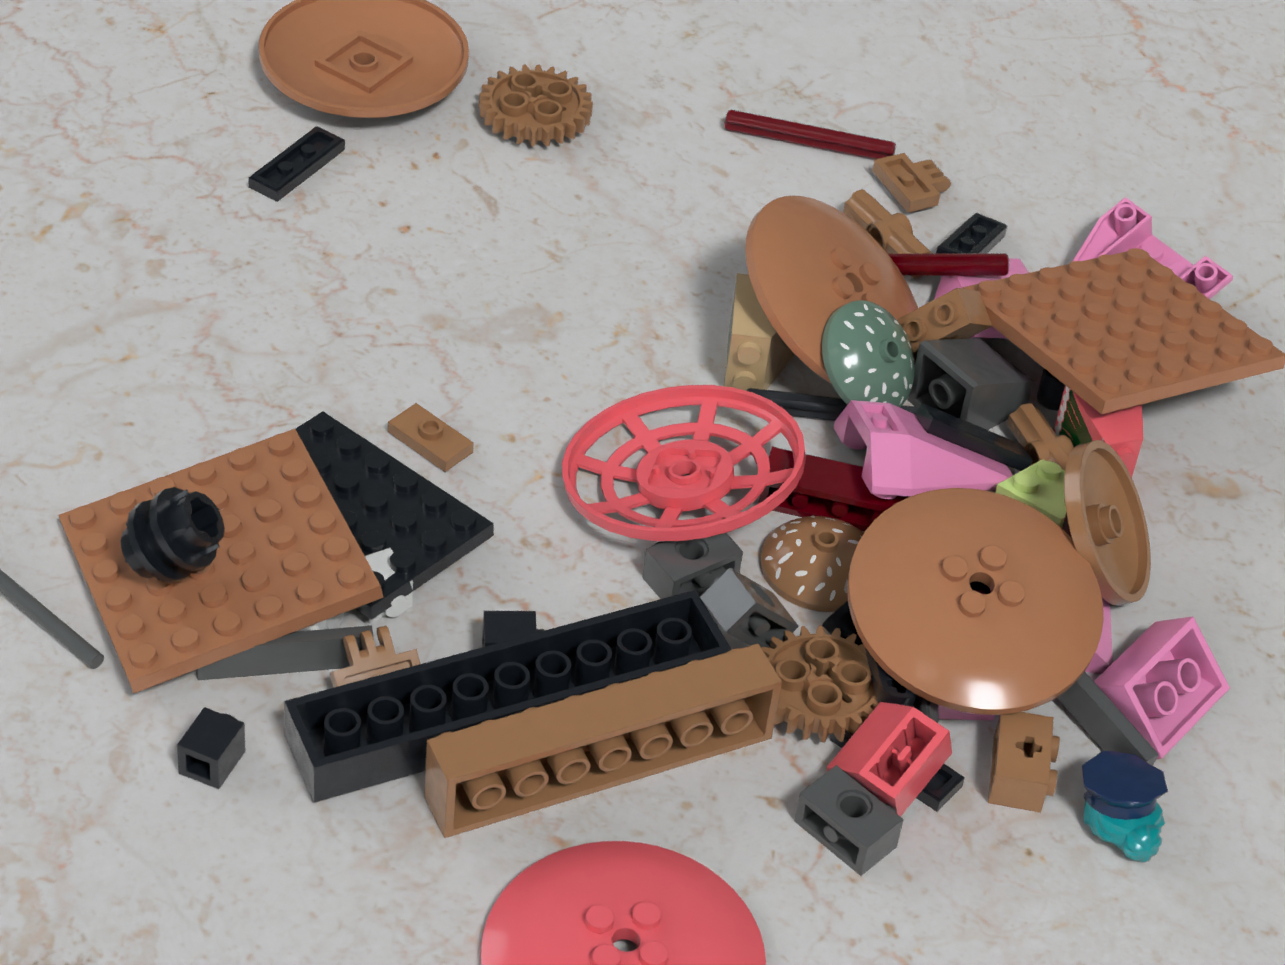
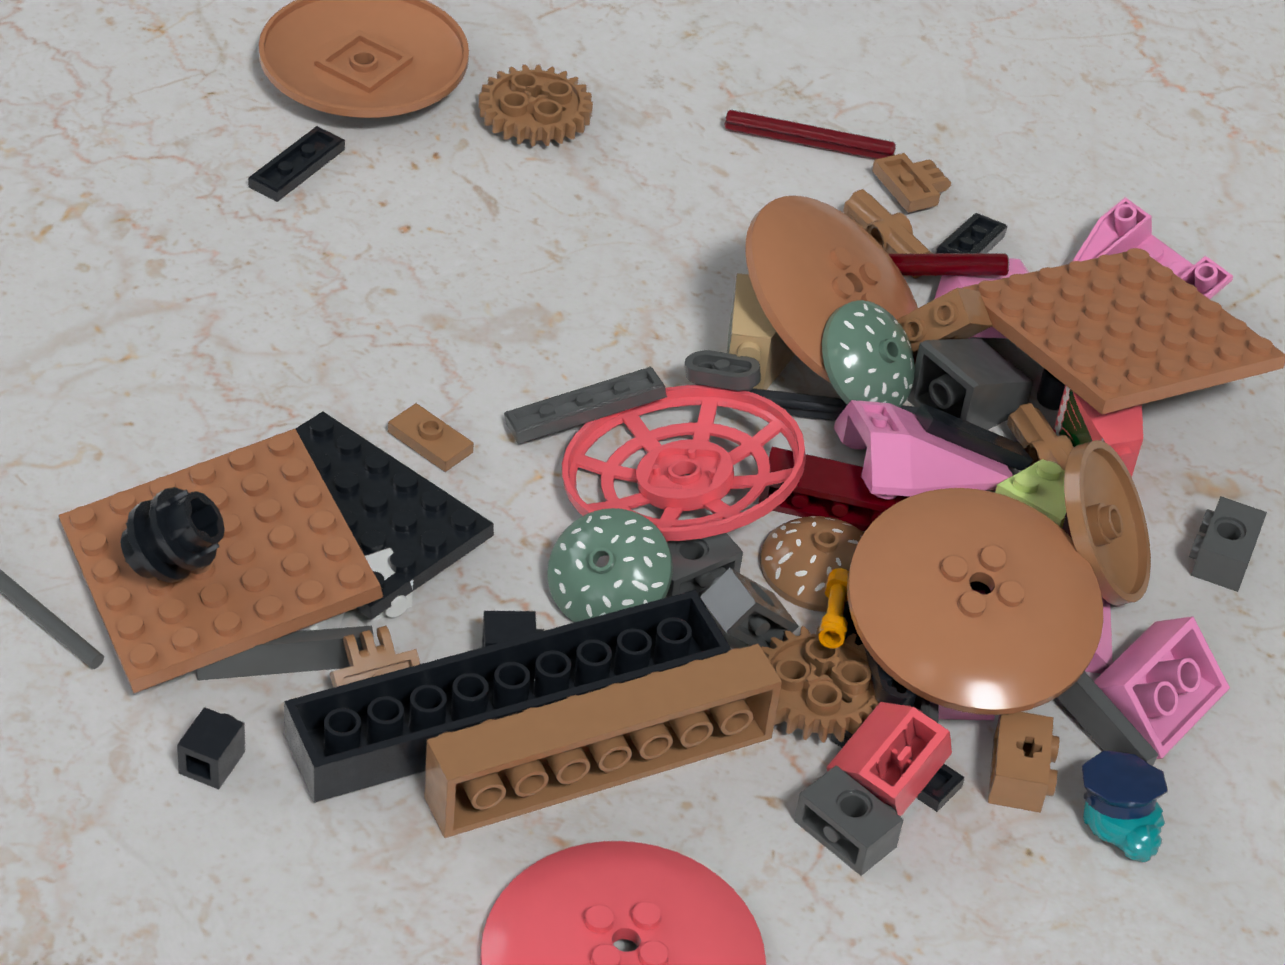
(585, 405): none -> dark grey tile
(636, 570): none -> sand green dish
(722, 370): none -> dark grey plate
(833, 624): none -> light orange bar
(1227, 543): none -> dark grey brick

